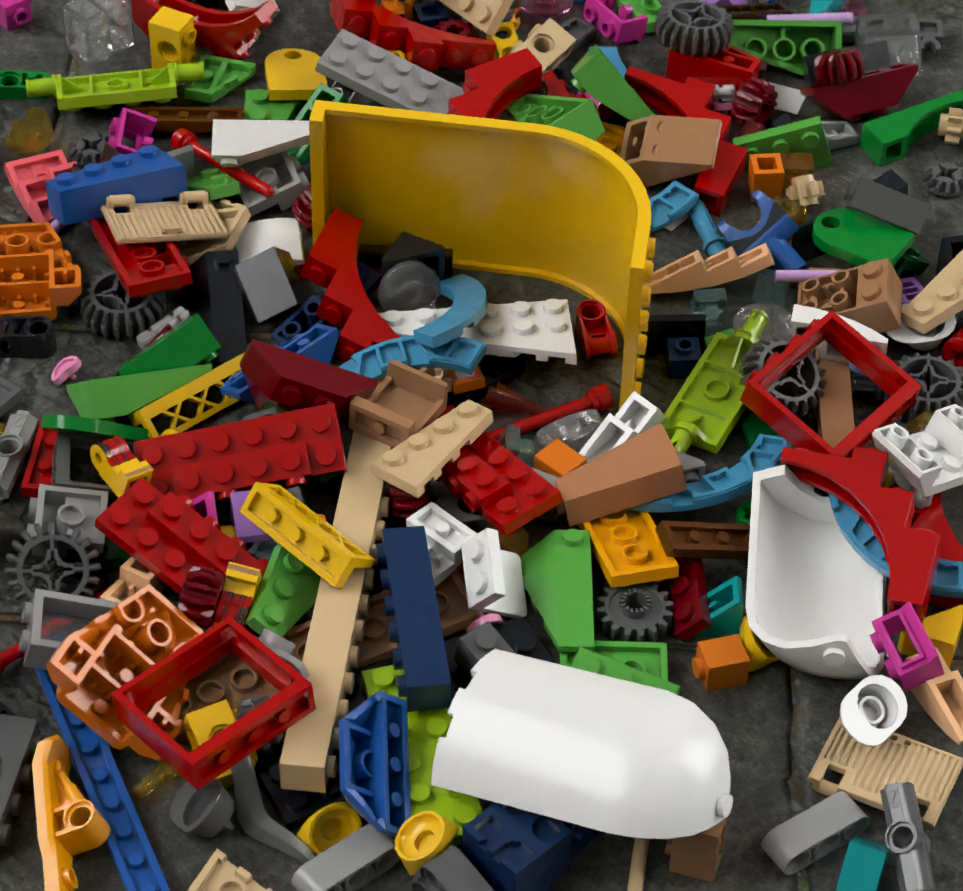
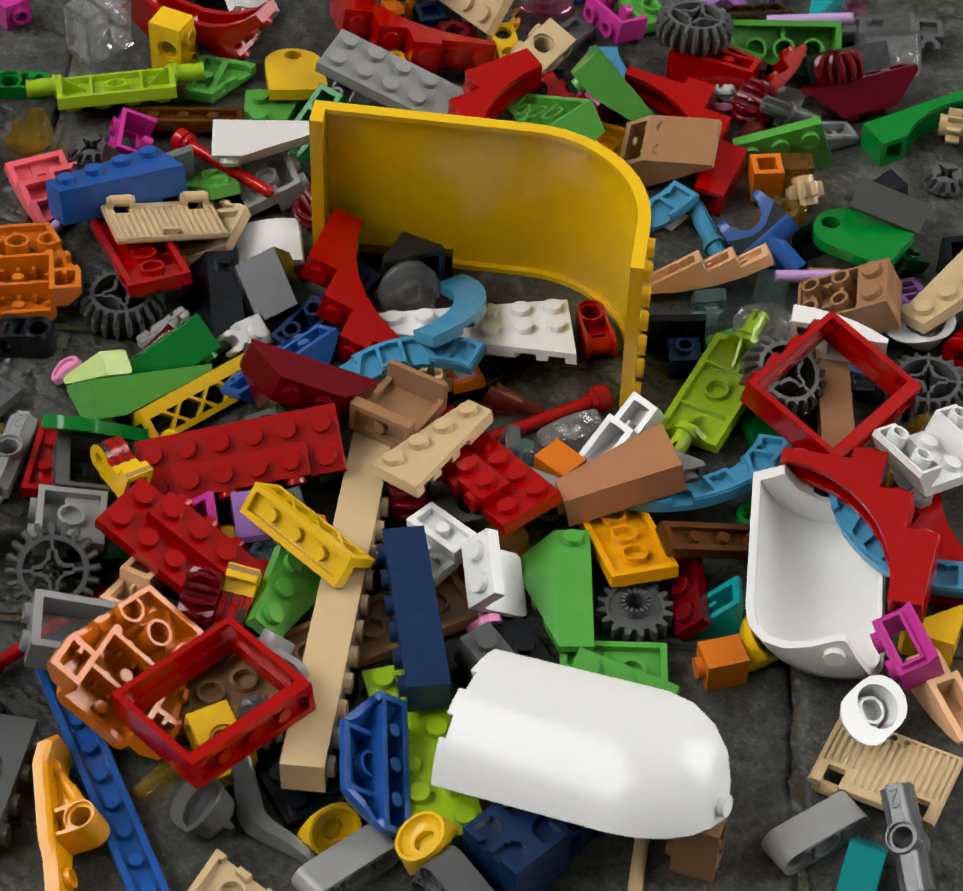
(101, 365): none -> yellowish green slope
(243, 332): none -> white plate
(785, 111): none -> dark grey axle
(787, 65): none -> red slope

